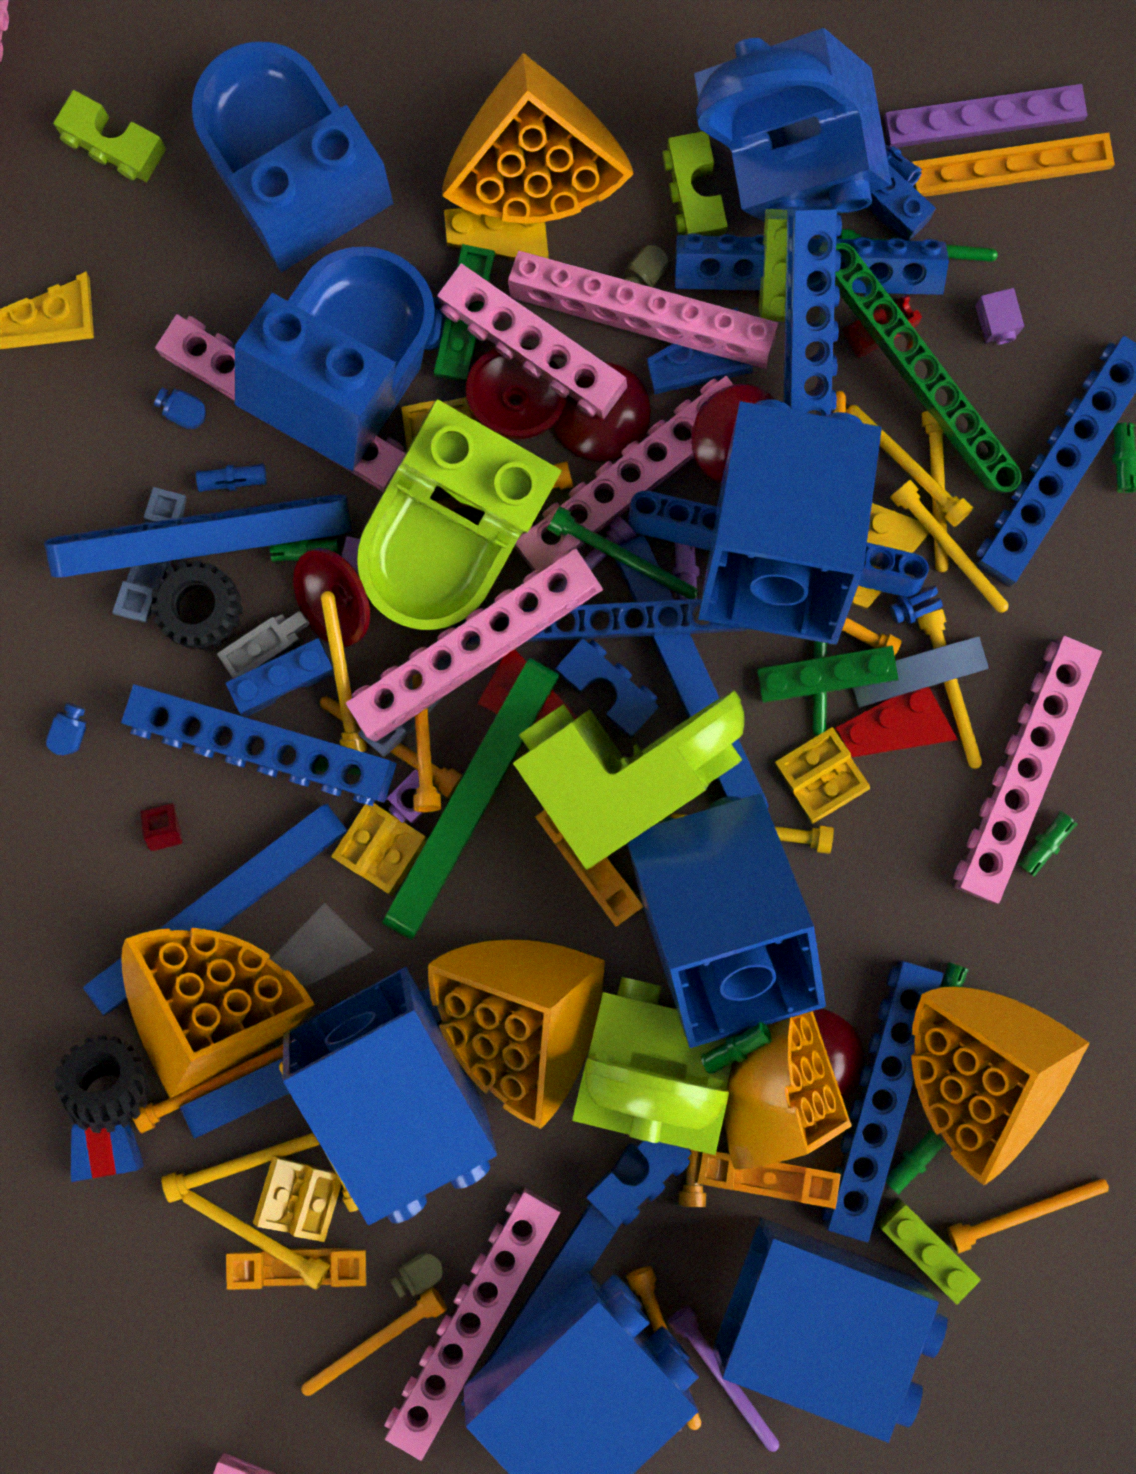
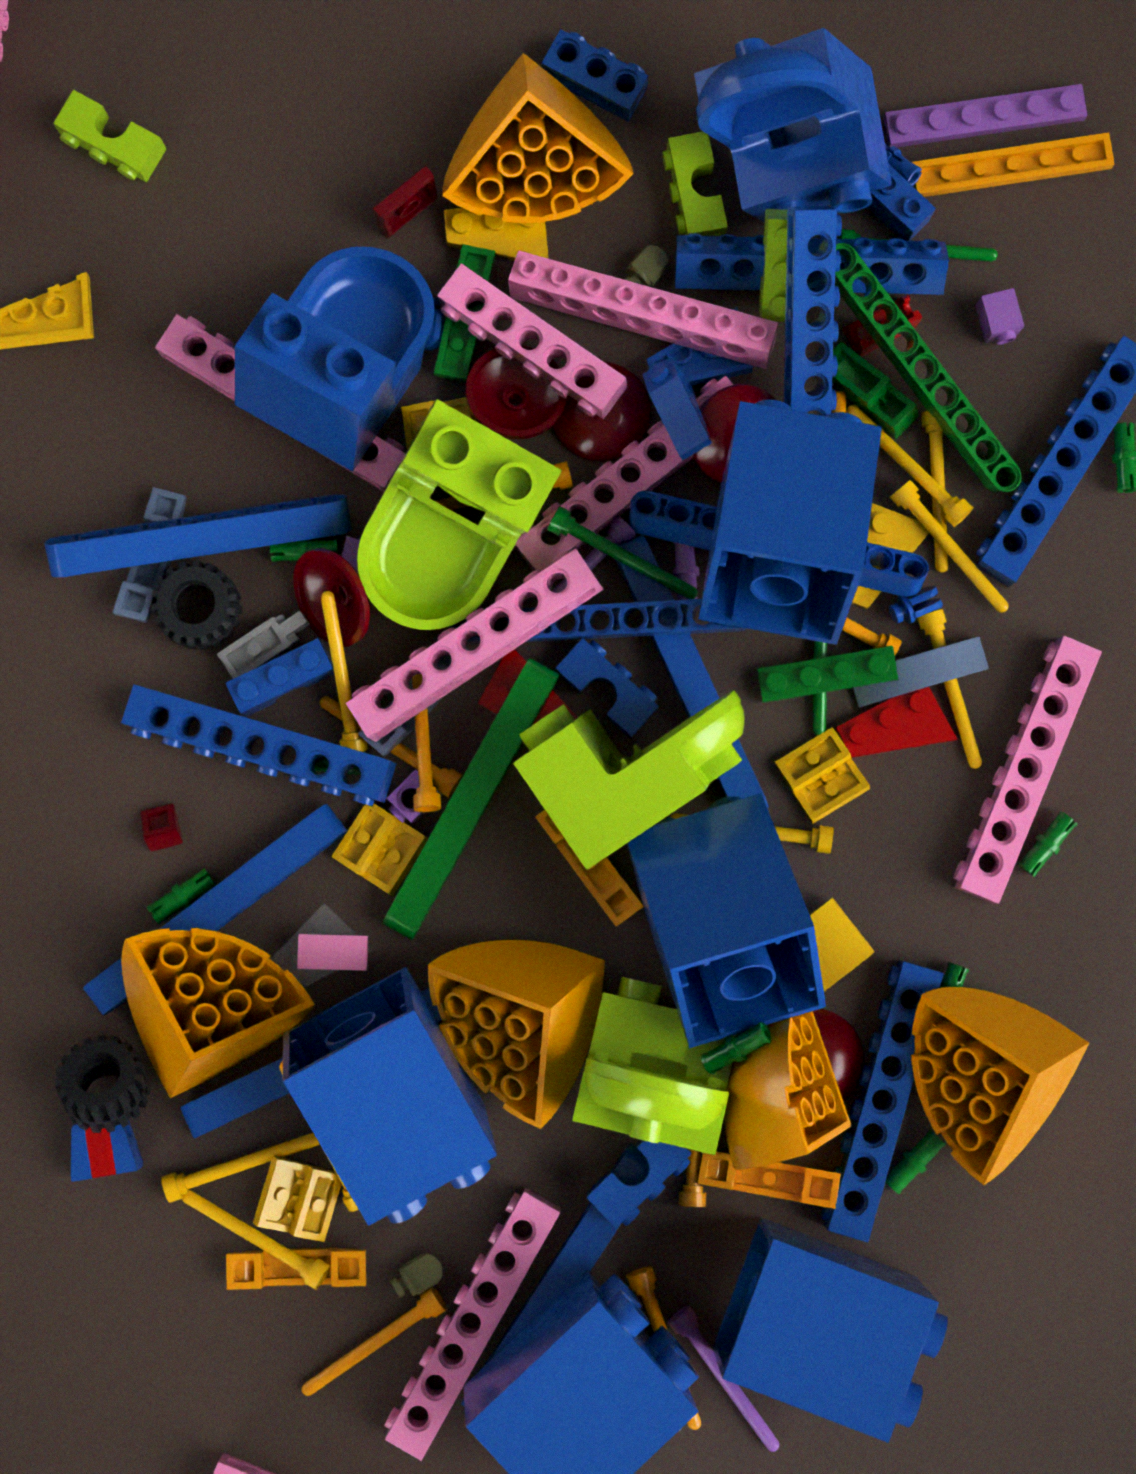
(67, 730): blue arm -> none
(152, 1113): light orange piece -> none
(181, 408): blue arm -> none
(181, 896): none -> green pin
(231, 477): blue pin -> none
(287, 149): blue piece -> none
(332, 952): none -> bright pink tile
(406, 202): none -> dark red tile
(600, 90): none -> blue brick
(677, 407): none -> blue slope
(838, 943): none -> yellow slope
(873, 392): none -> green slope
(928, 1251): lime arch -> none
(965, 1235): light orange piece -> none

